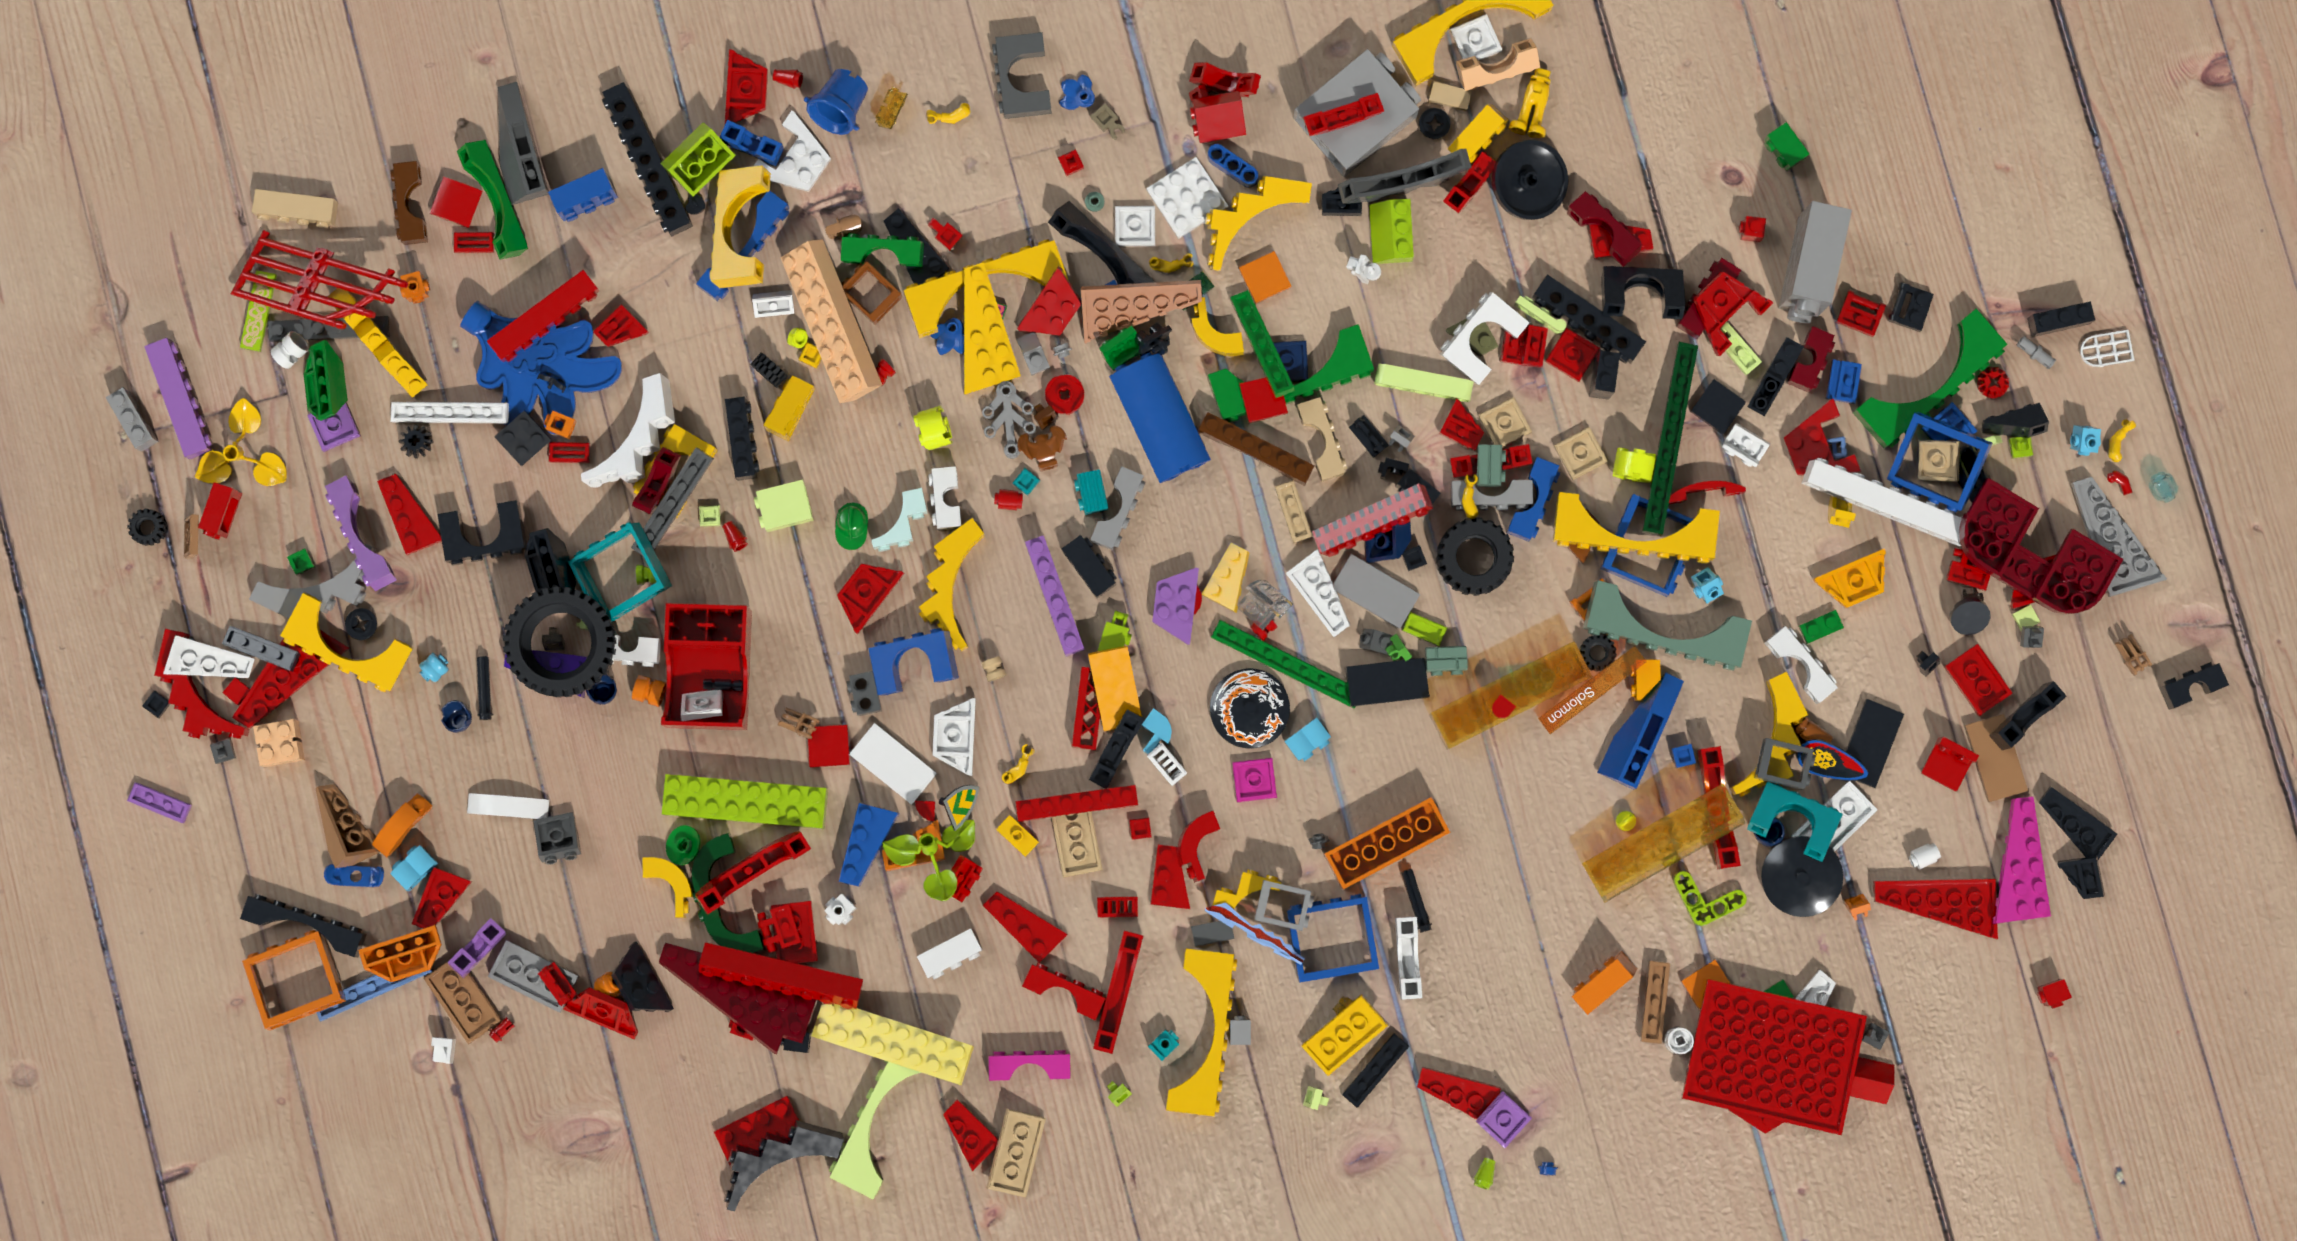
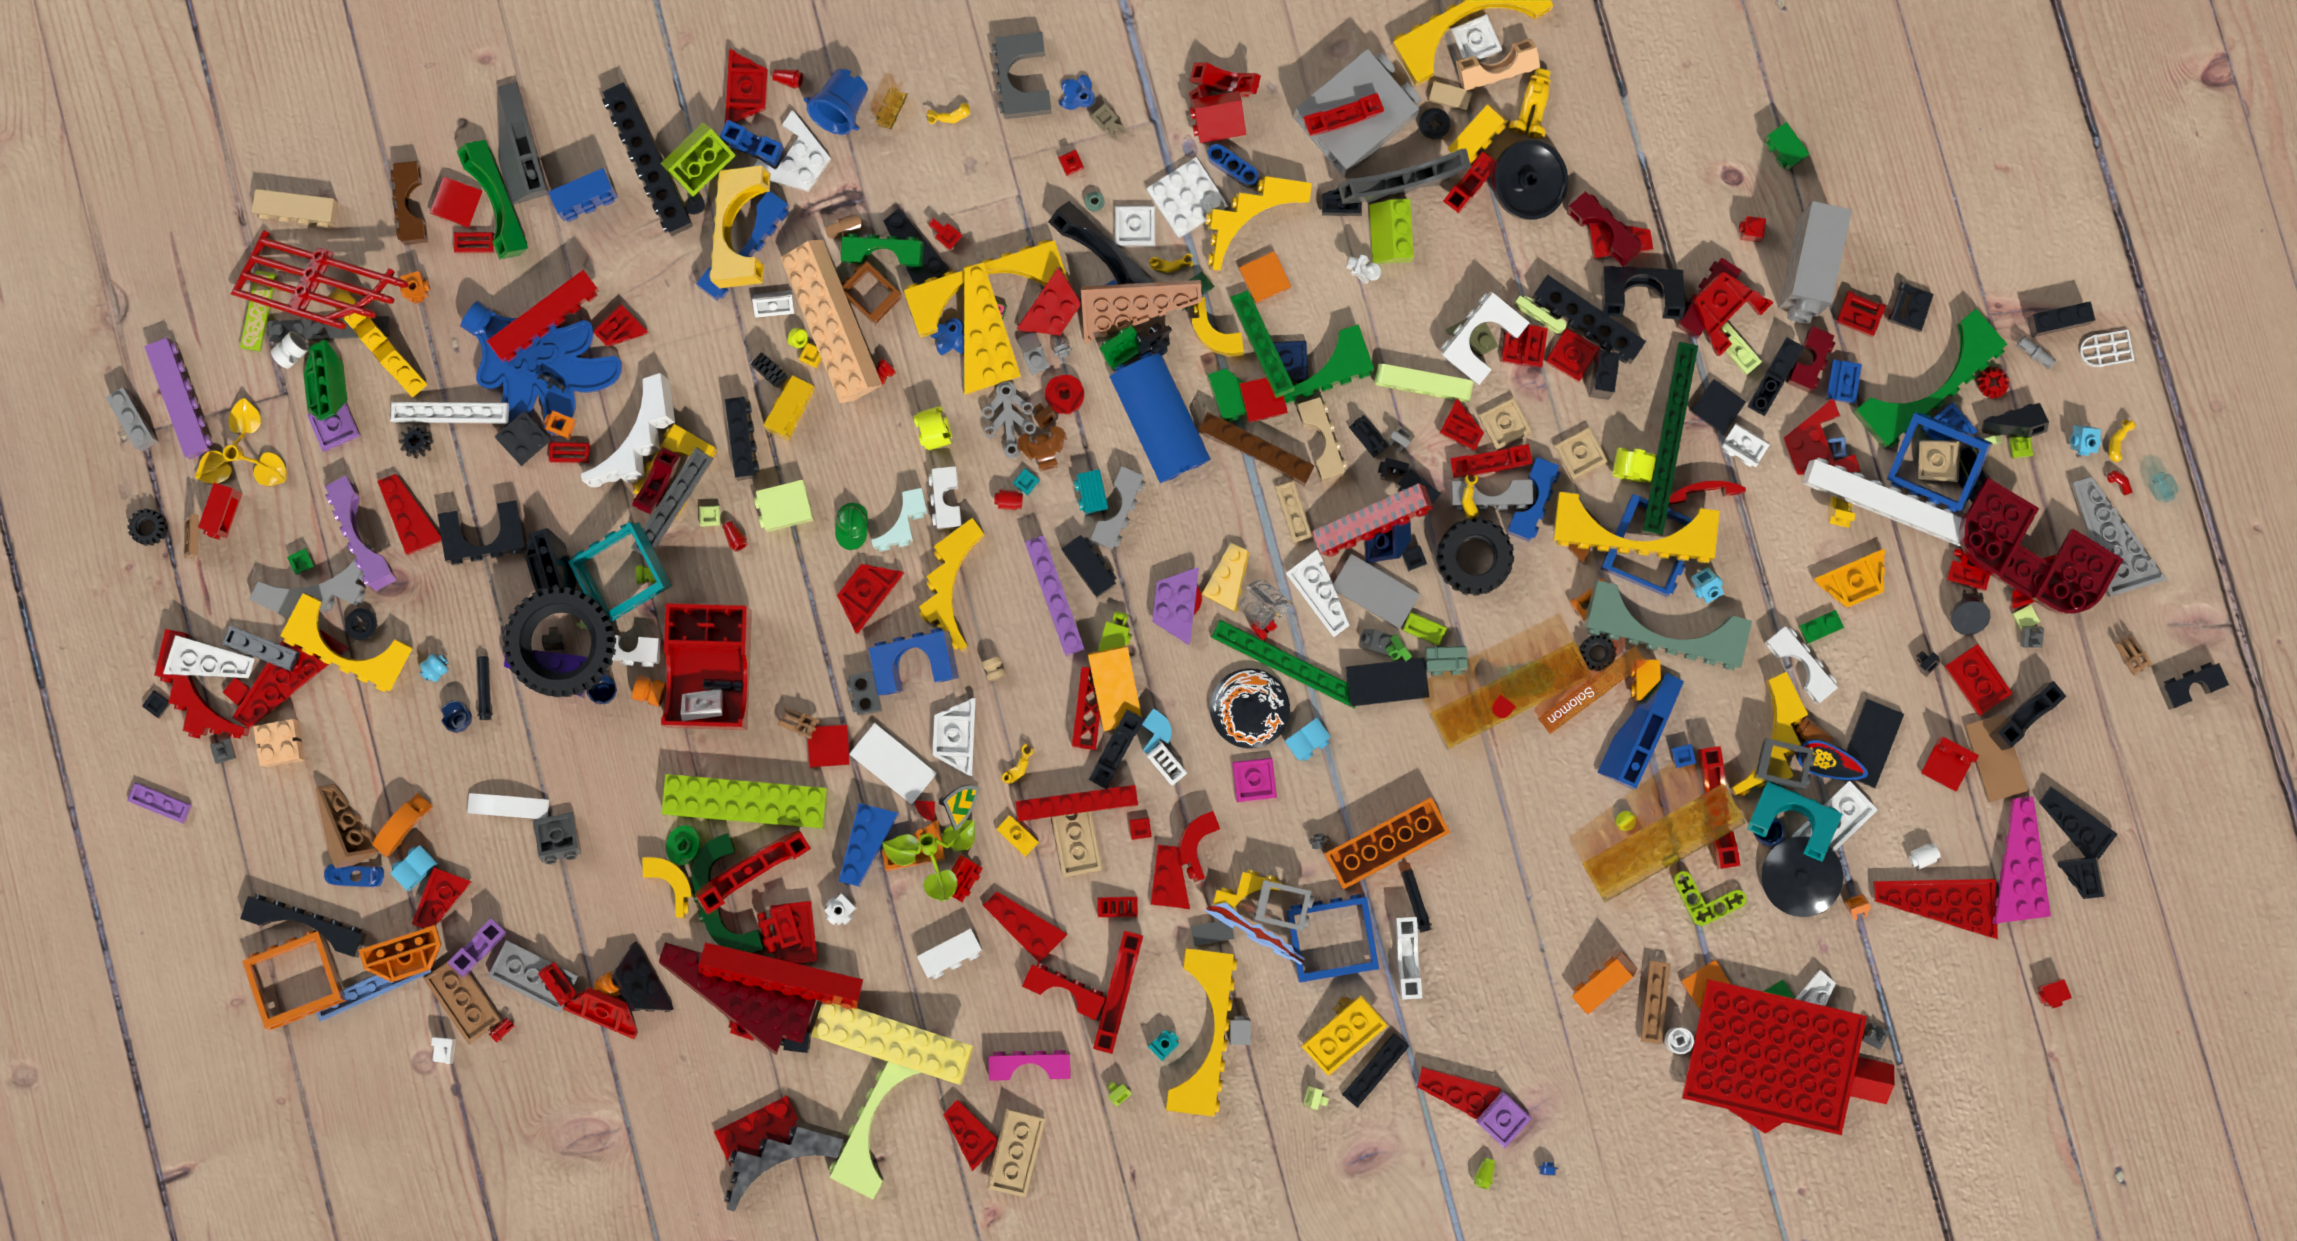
(1490, 465): sand green brick -> none

